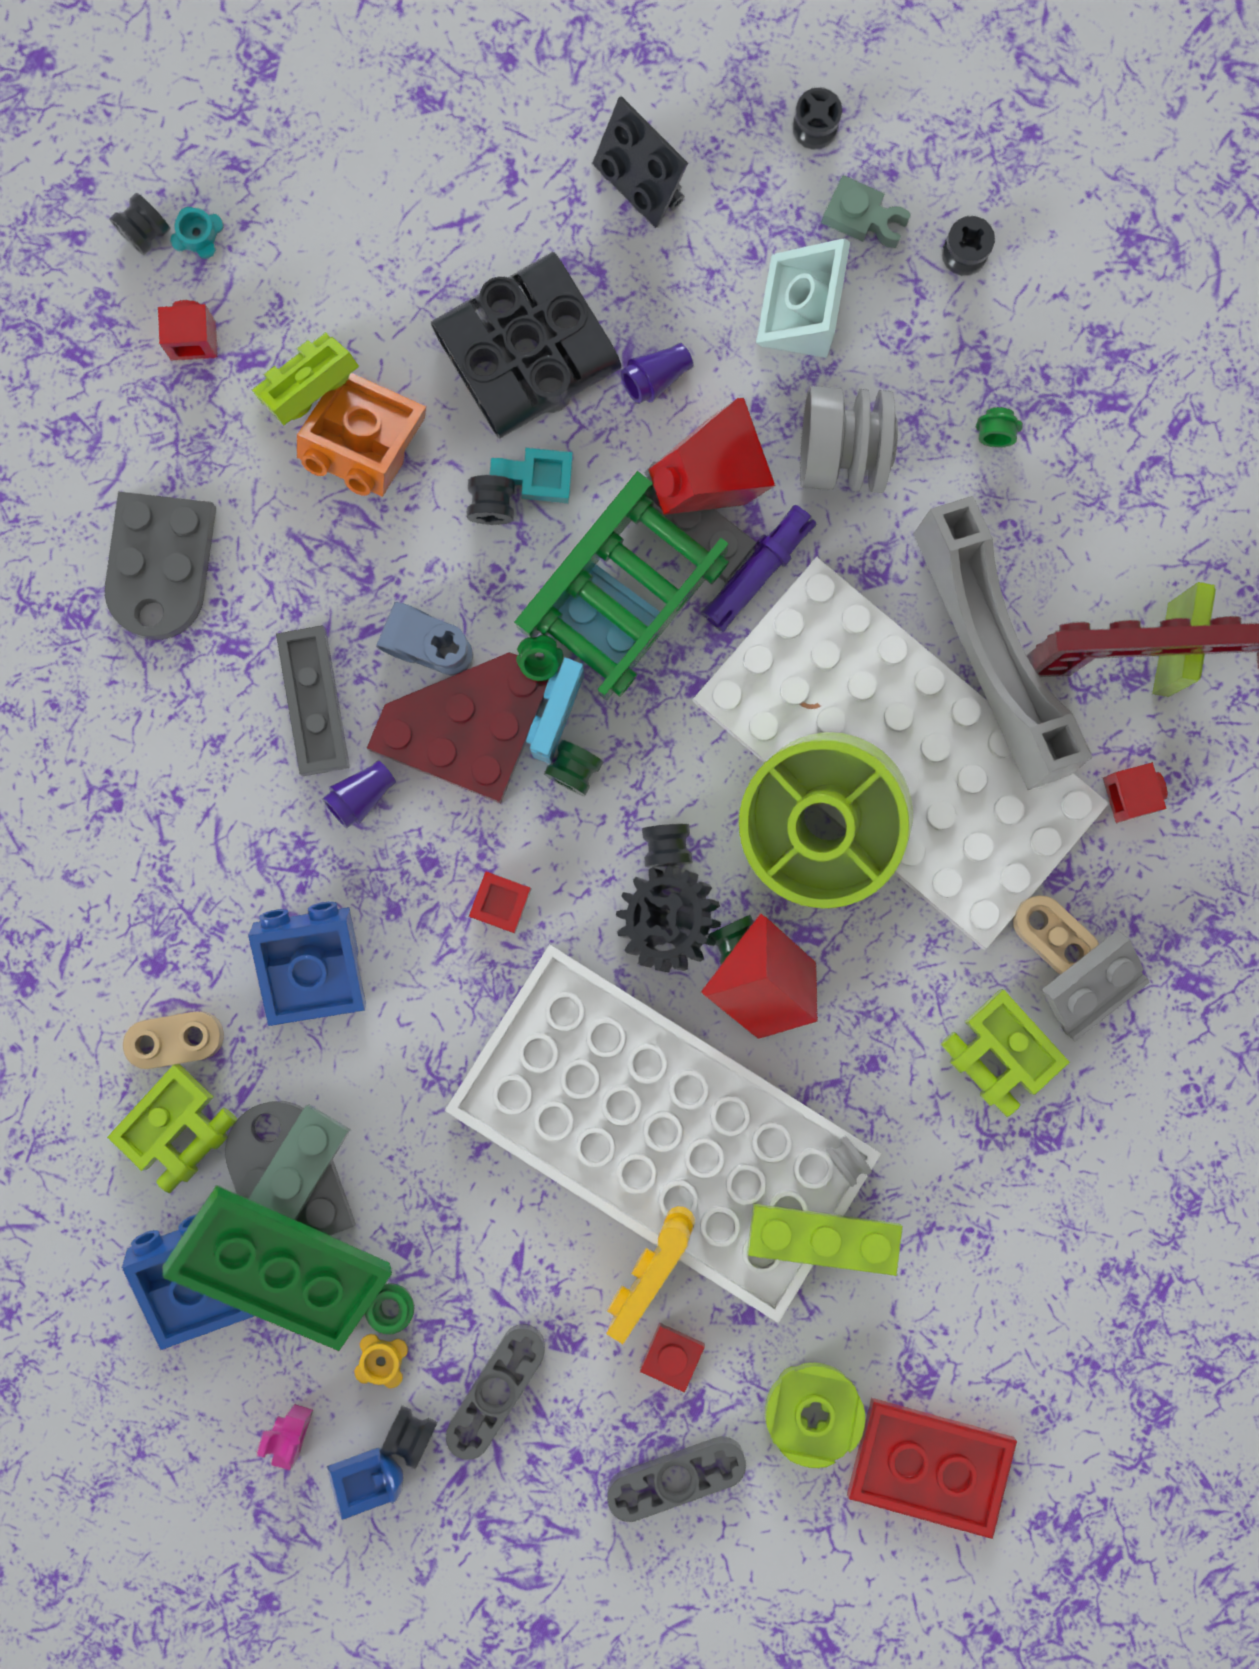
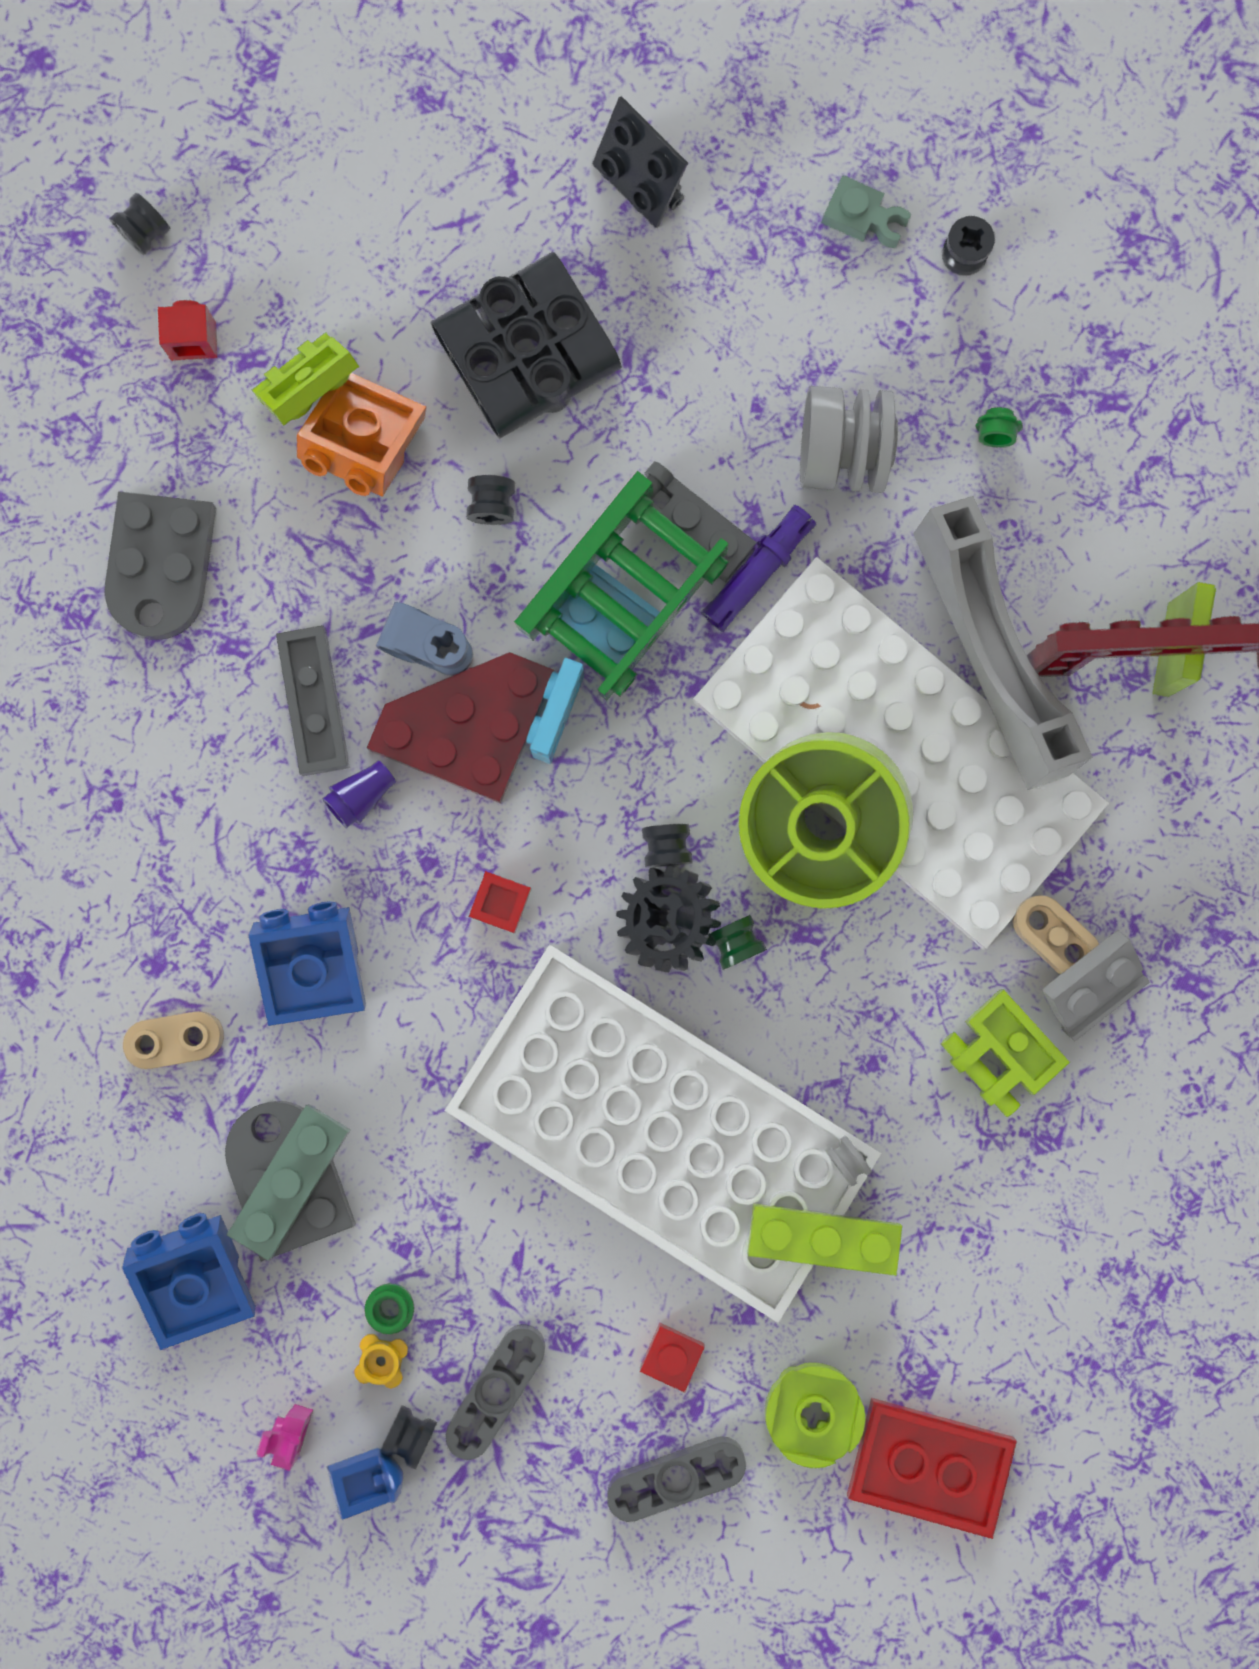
(161, 1118): lime plate -> none
(190, 220): teal plate -> none
(276, 1269): green plate -> none
(539, 667): green plate -> none
(543, 474): teal plate -> none
(573, 767): dark green wheel -> none
(651, 1272): yellow plate -> none
(653, 373): dark purple cone -> none
(714, 465): red slope -> none
(766, 982): red slope -> none
(803, 298): light aqua slope -> none
(818, 106): black wheel -> none
(1136, 792): red plate -> none

